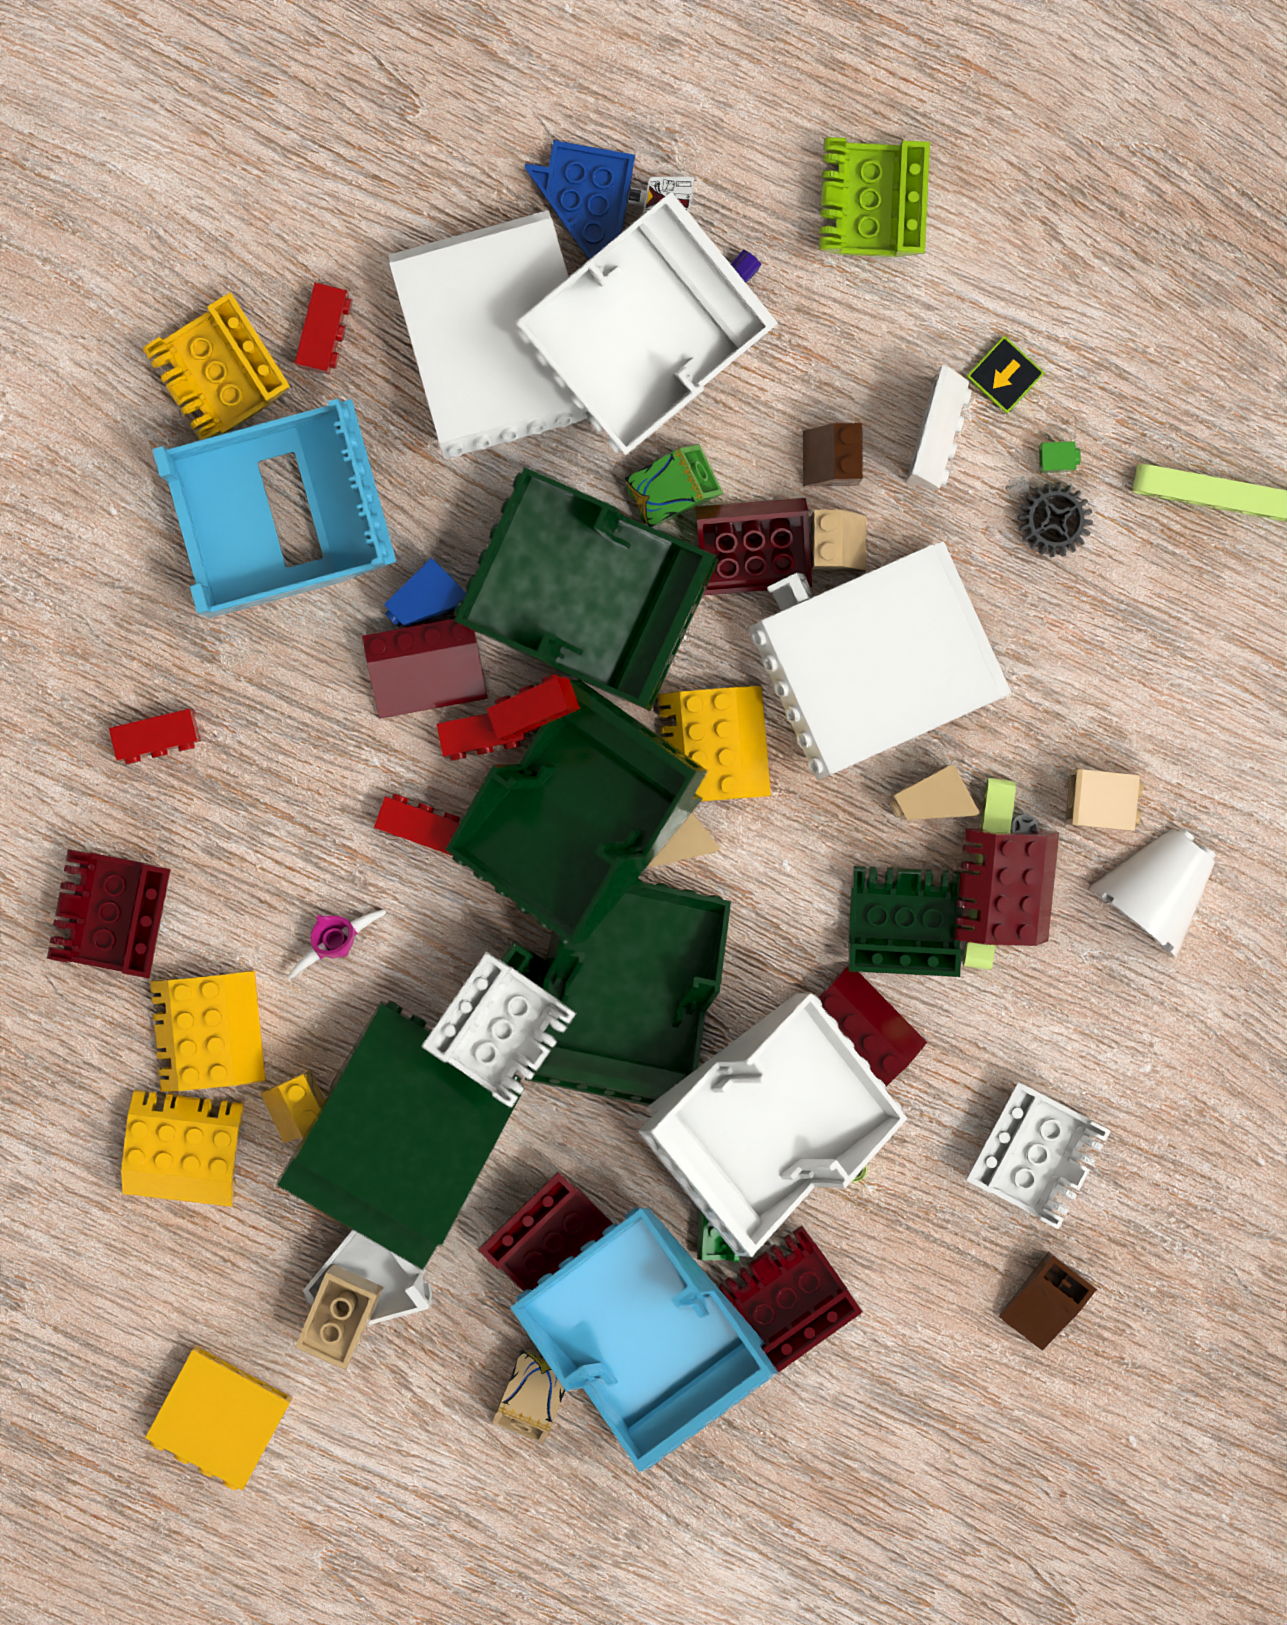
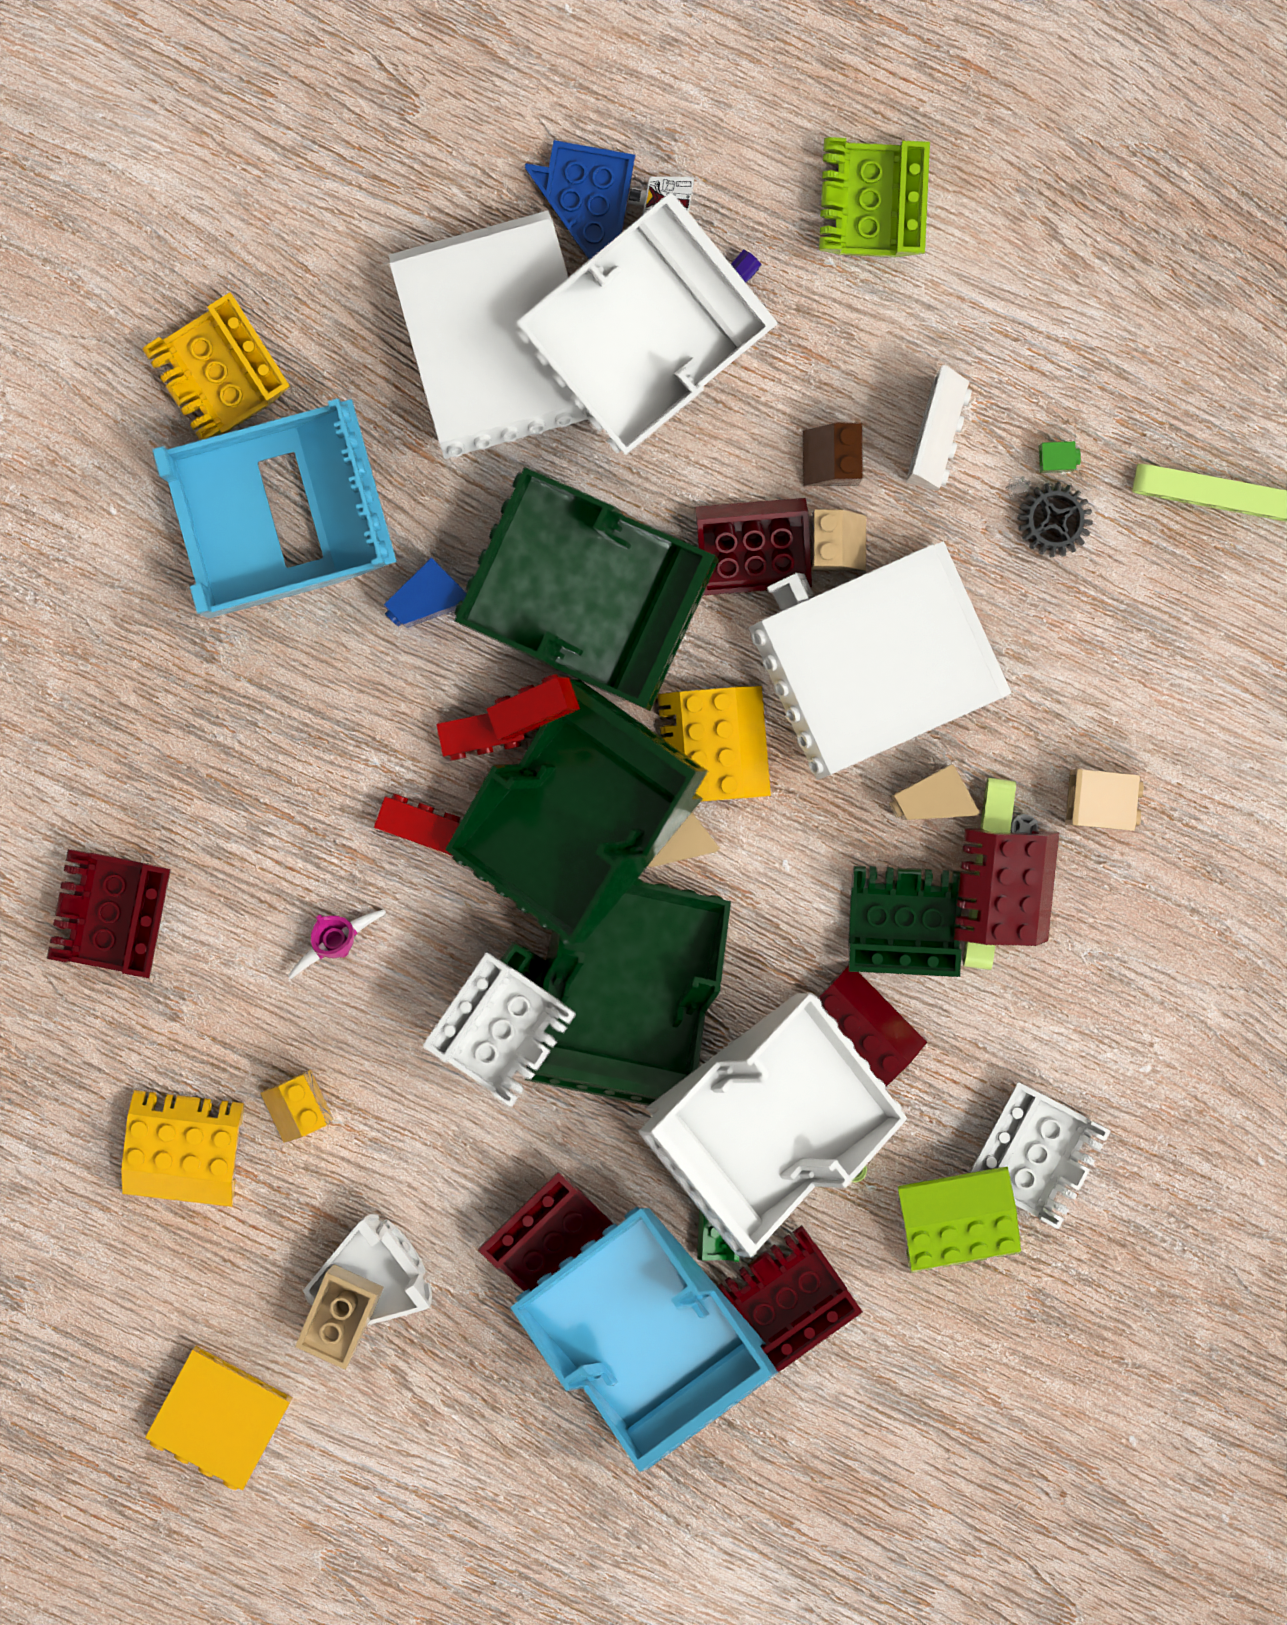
(155, 736): red brick -> none
(209, 1031): yellow slope -> none
(323, 329): red brick -> none
(397, 1139): dark green panel -> none
(424, 668): dark red slope -> none
(530, 1398): tan slope -> none
(673, 485): bright green slope -> none
(959, 1219): none -> lime slope
(1005, 375): black tile -> none
(1047, 1301): reddish brown slope -> none
(1160, 887): white cone -> none

